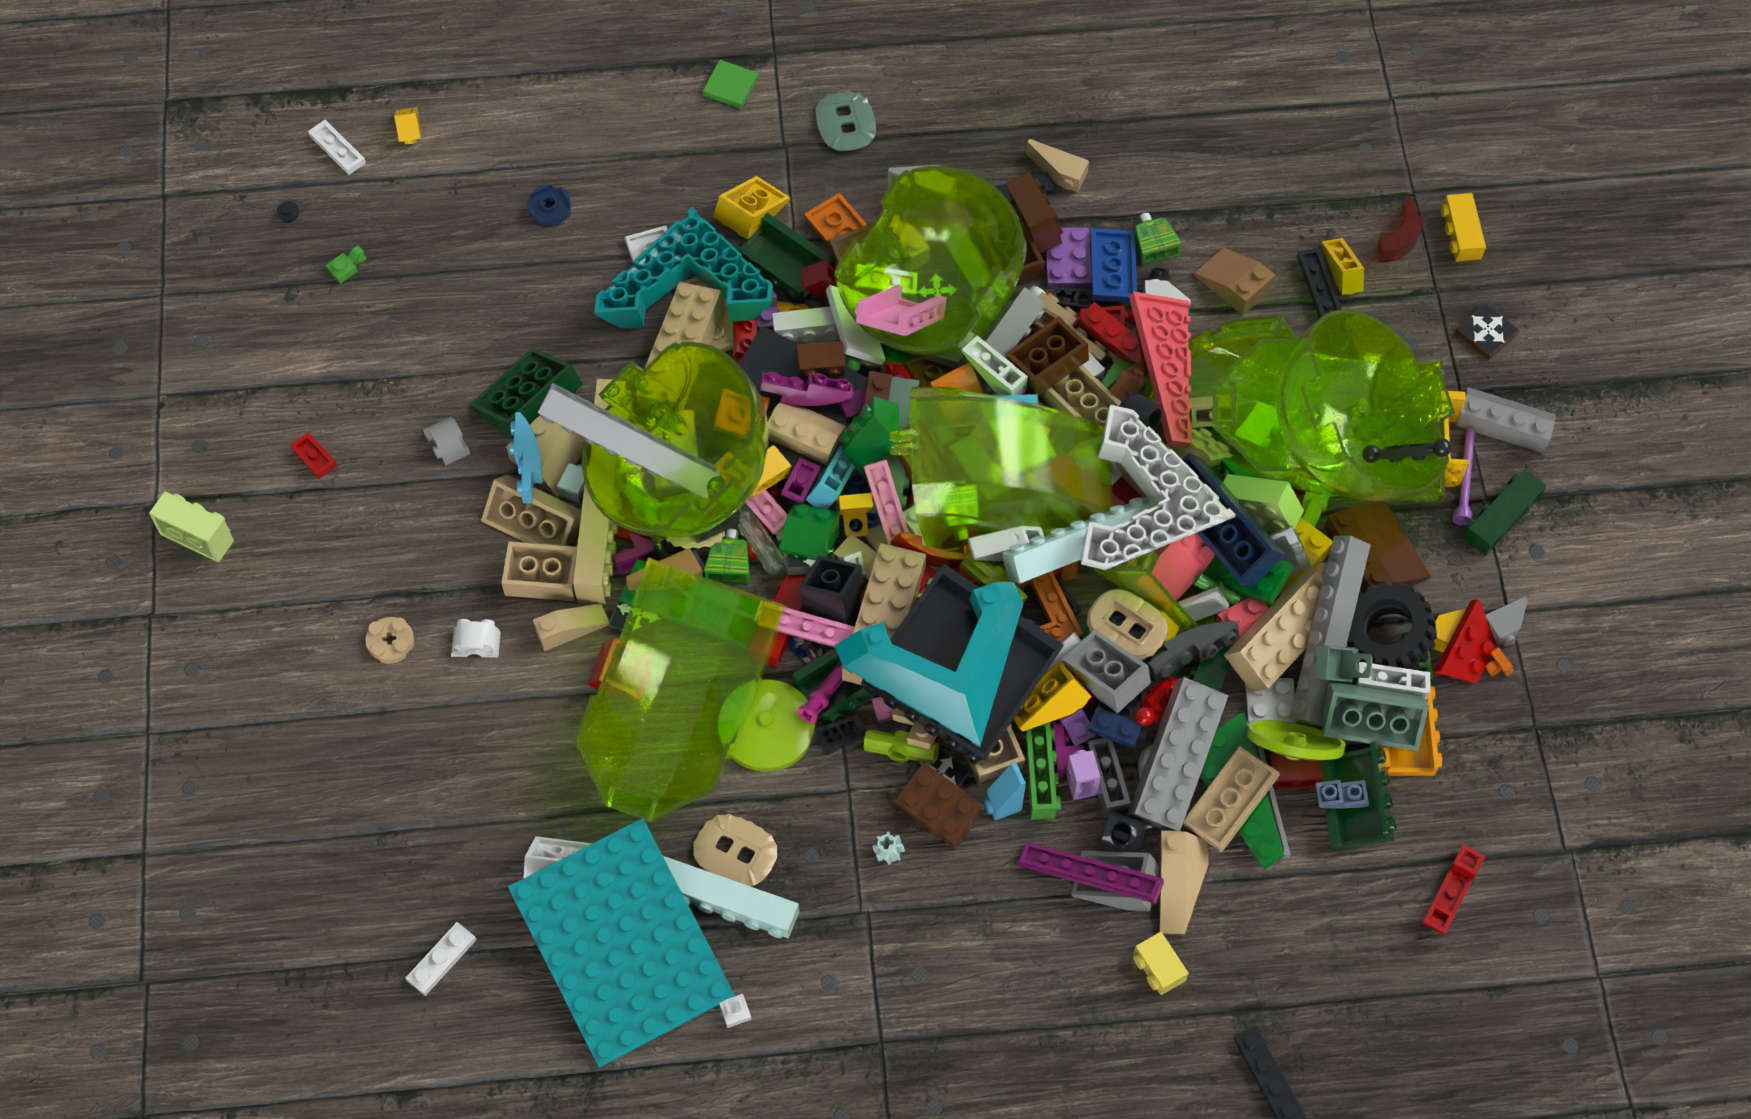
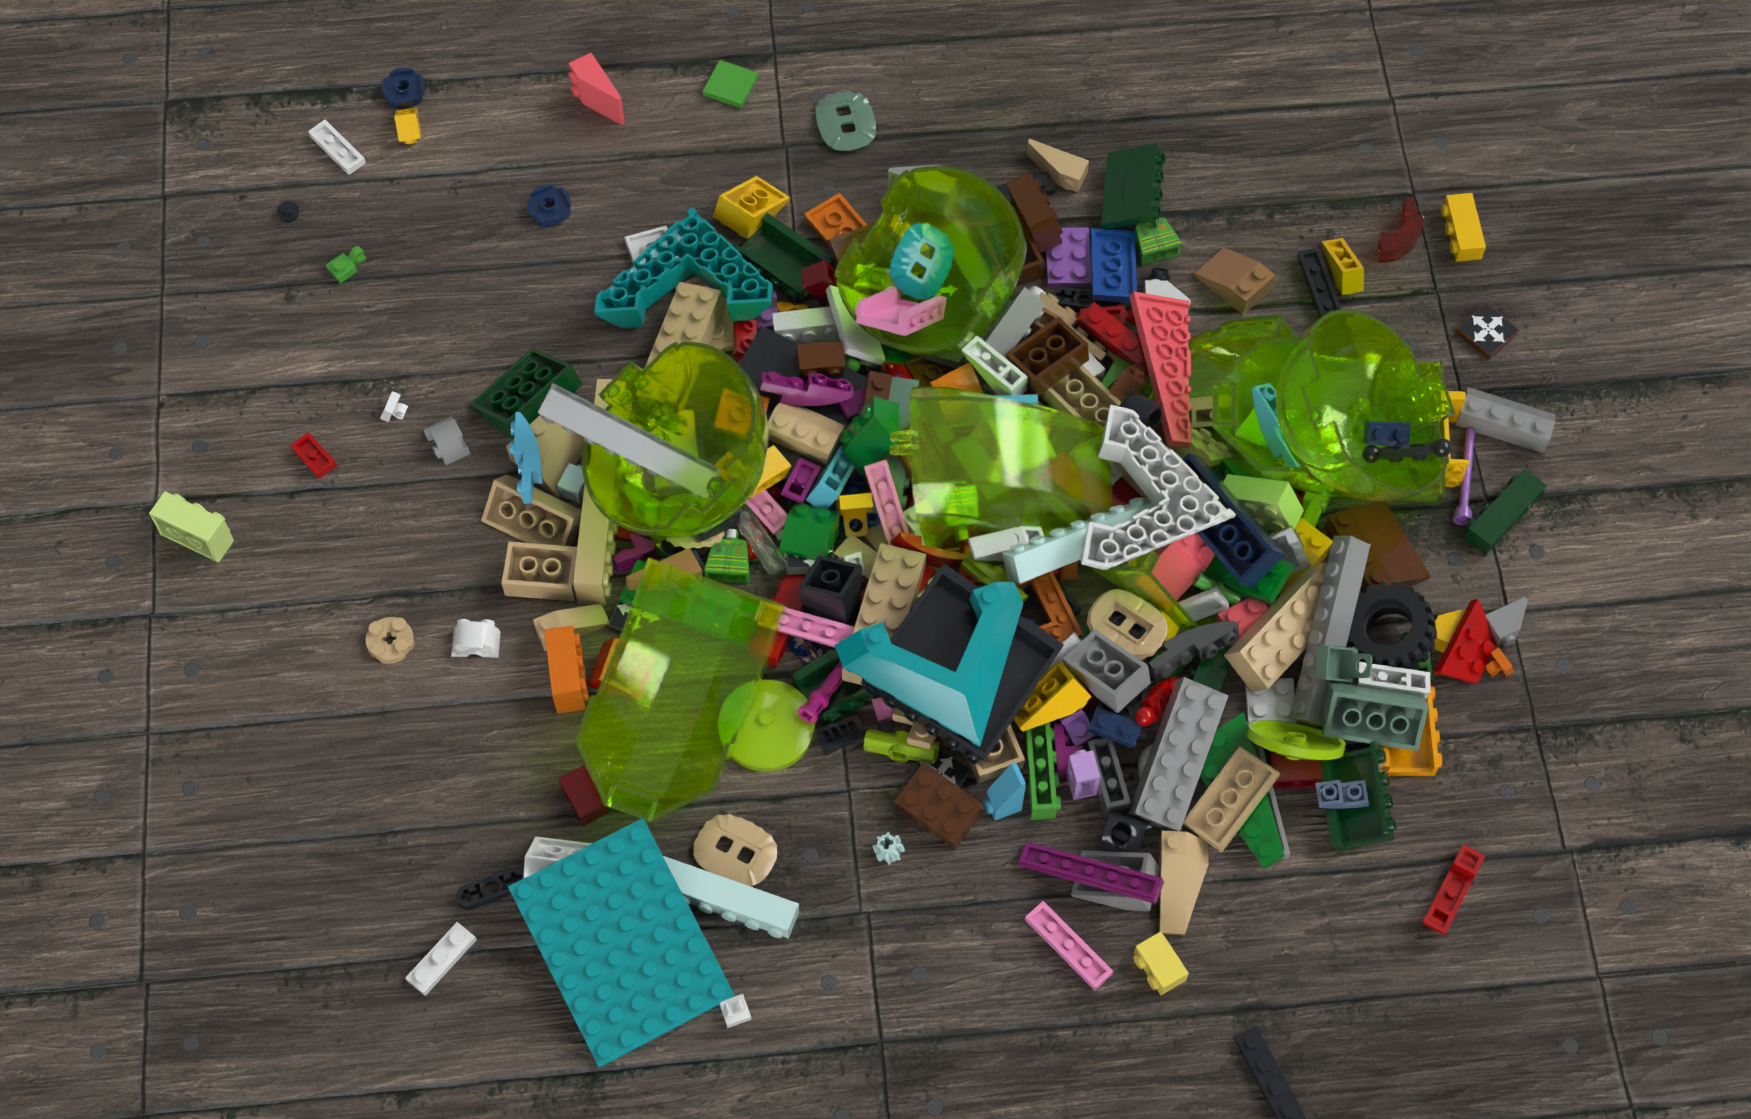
(393, 408): none -> white tile
(407, 97): none -> dark blue plate
(482, 883): none -> black beam
(566, 669): none -> orange brick
(583, 795): none -> dark red brick
(595, 88): none -> coral slope
(909, 253): none -> teal piece
(1069, 945): none -> bright pink plate
(1133, 187): none -> dark green panel
(1265, 407): none -> slope
(1386, 433): none -> dark blue plate

